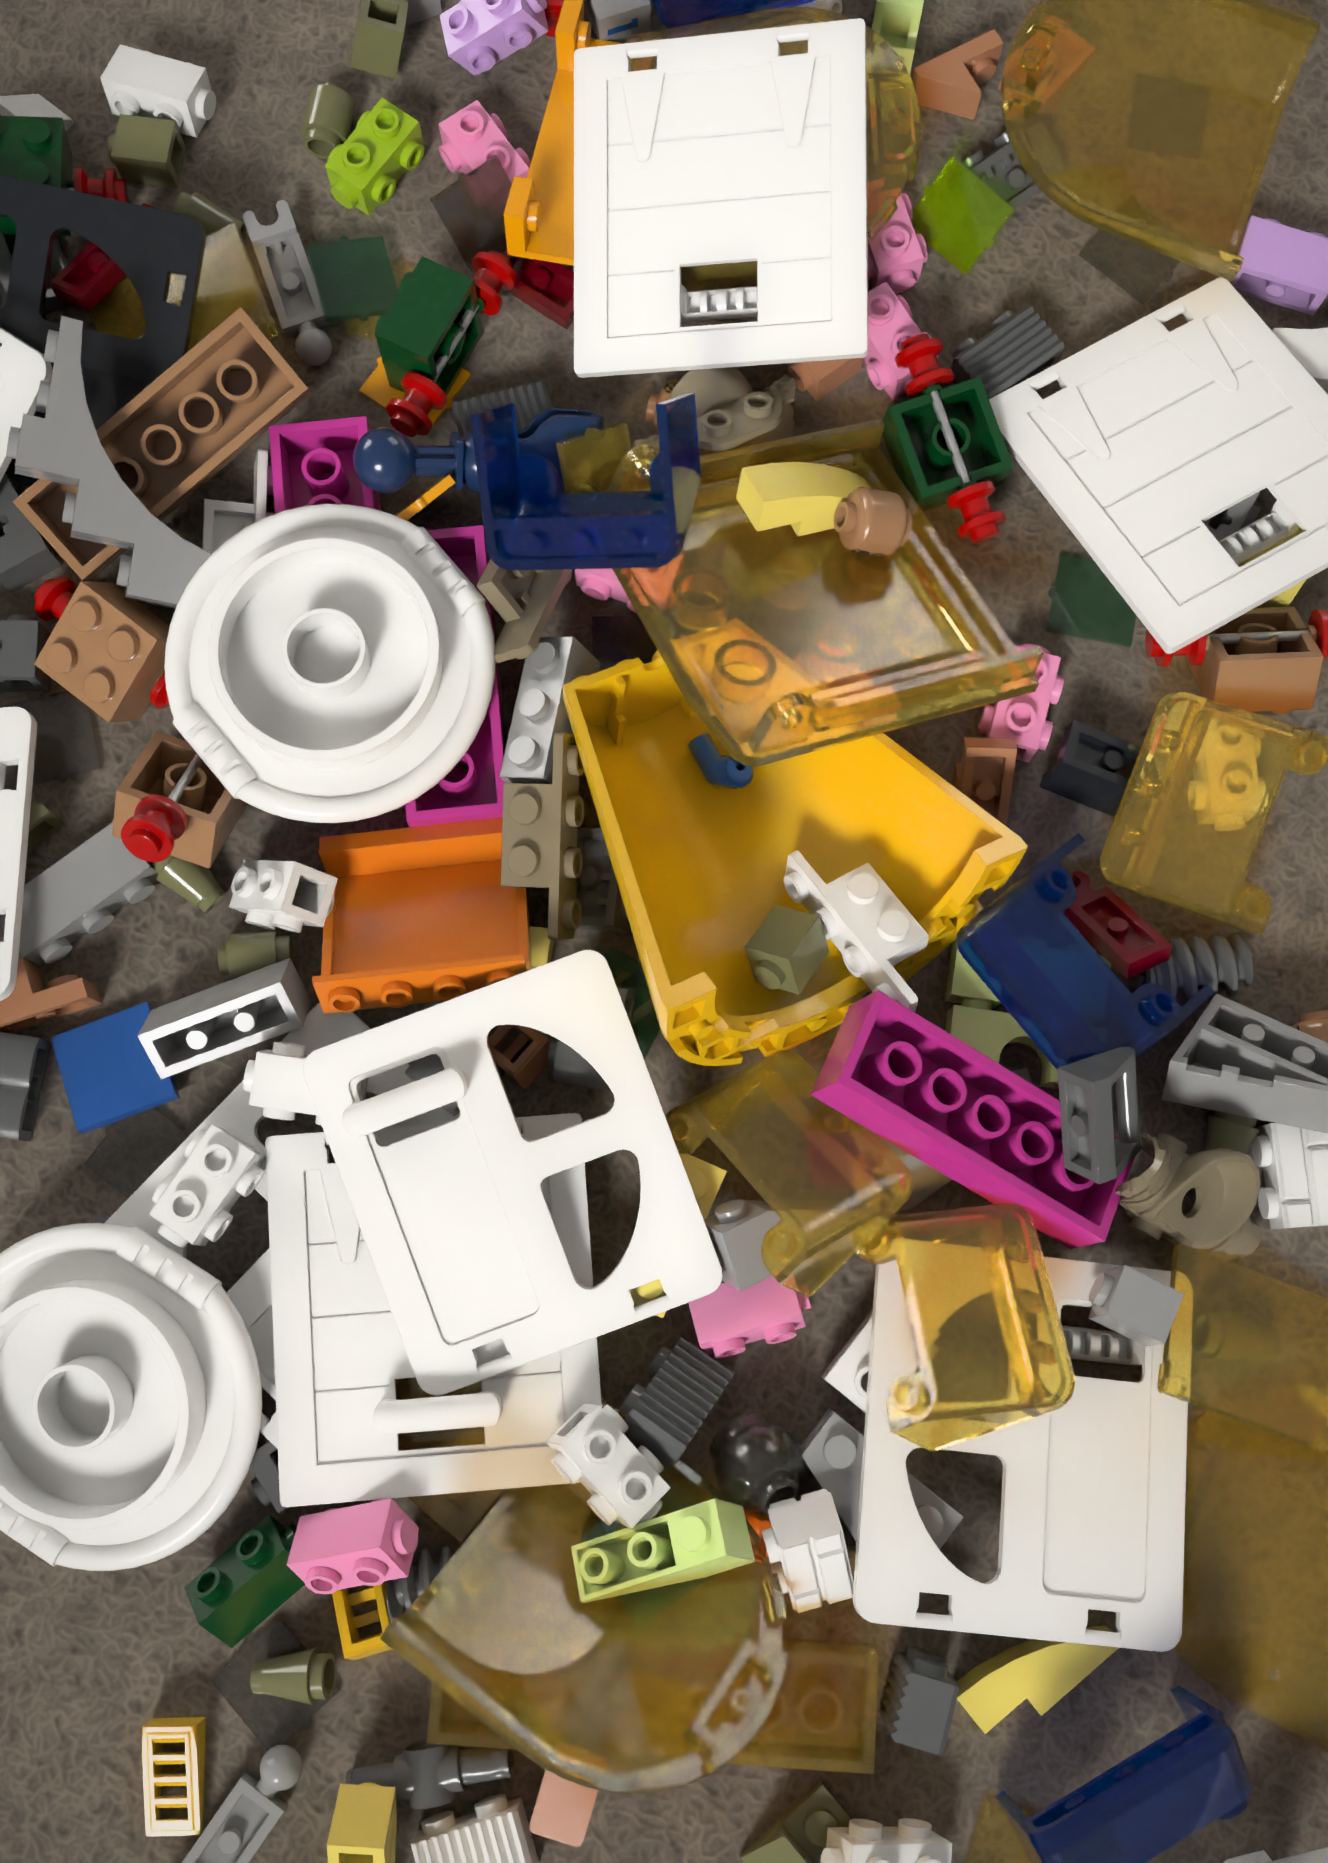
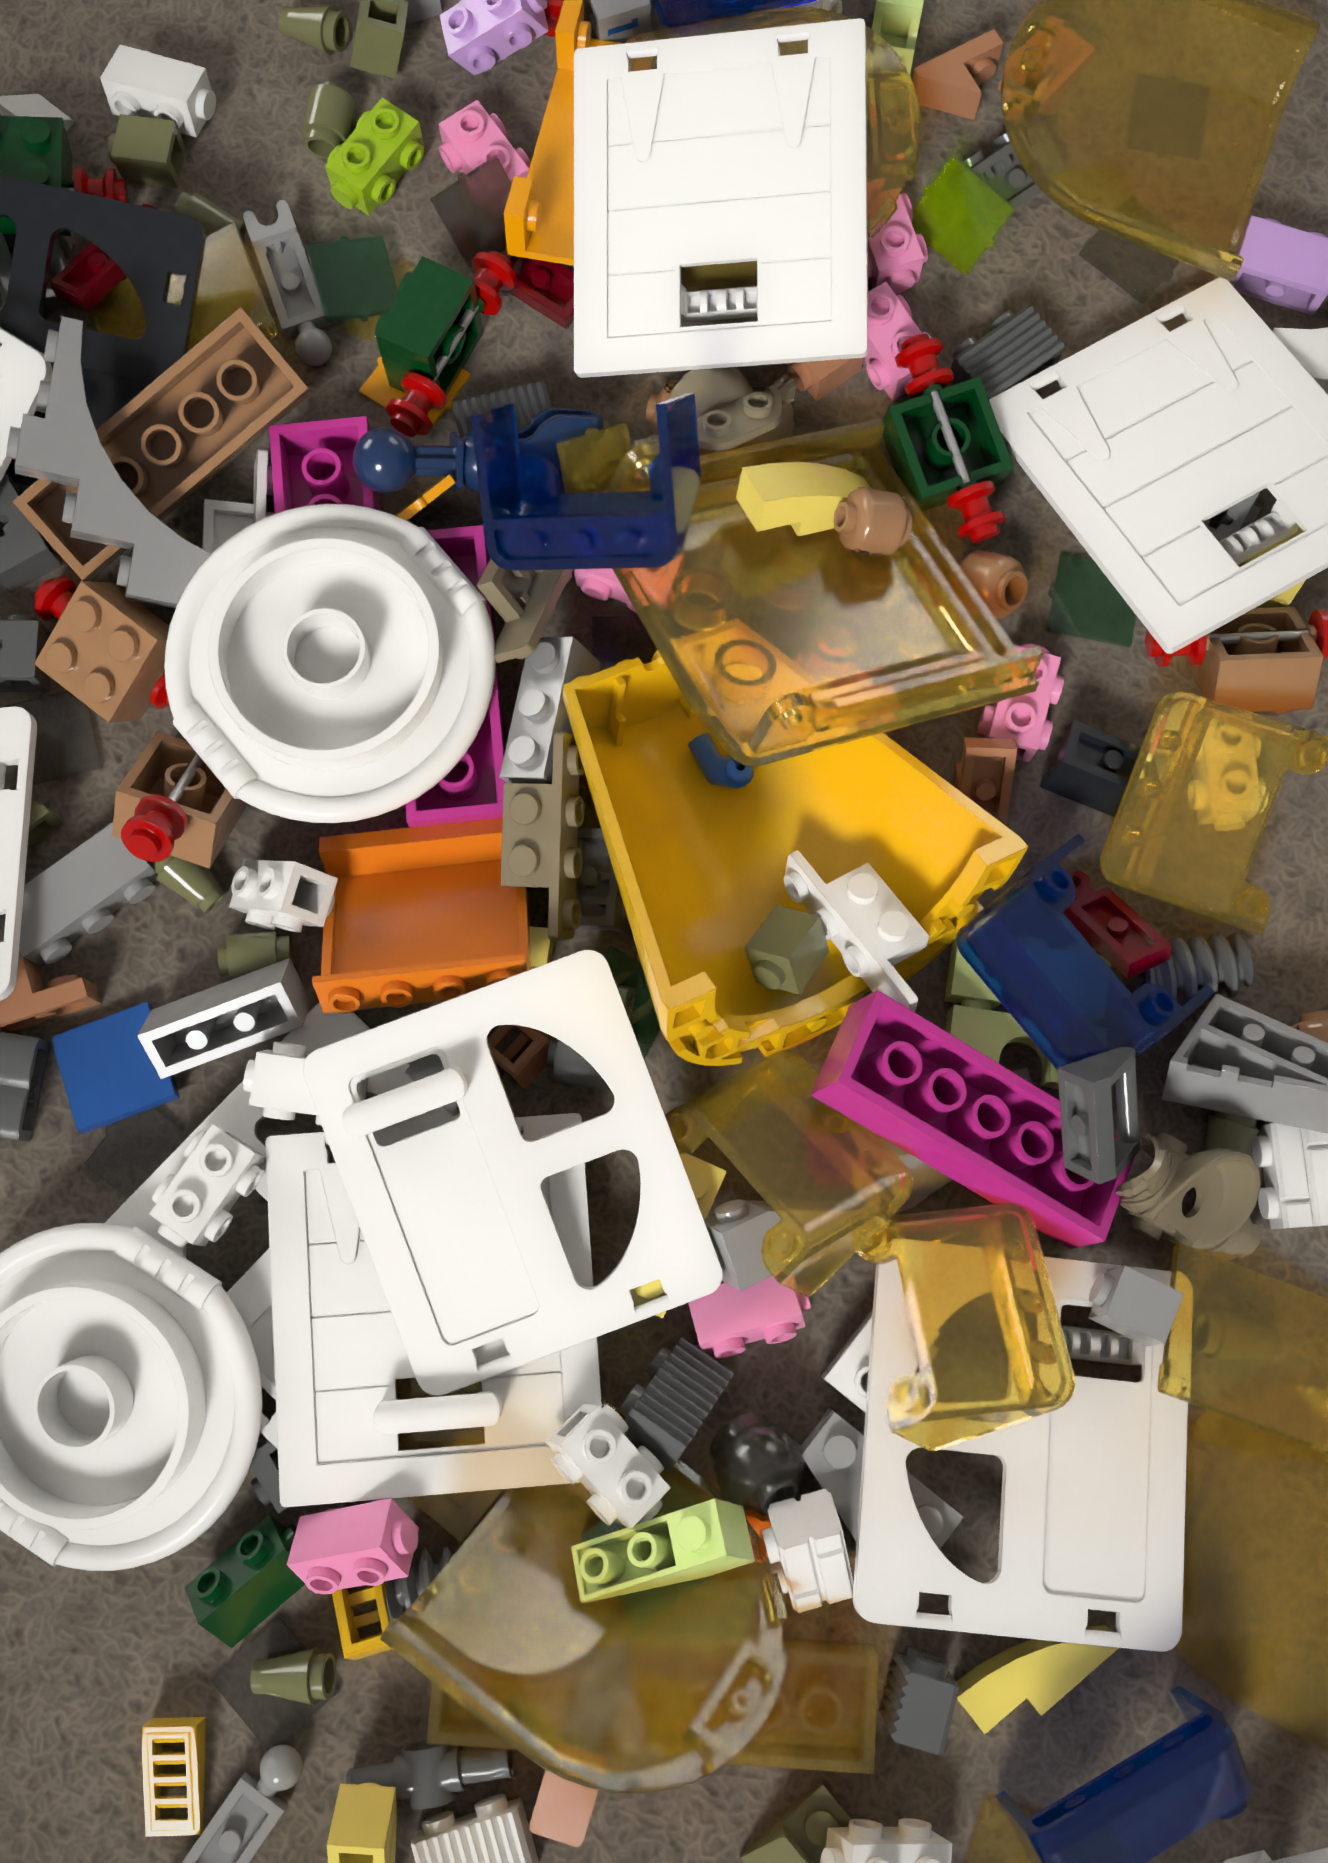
(316, 26): none -> olive cone
(997, 580): none -> medium nougat head

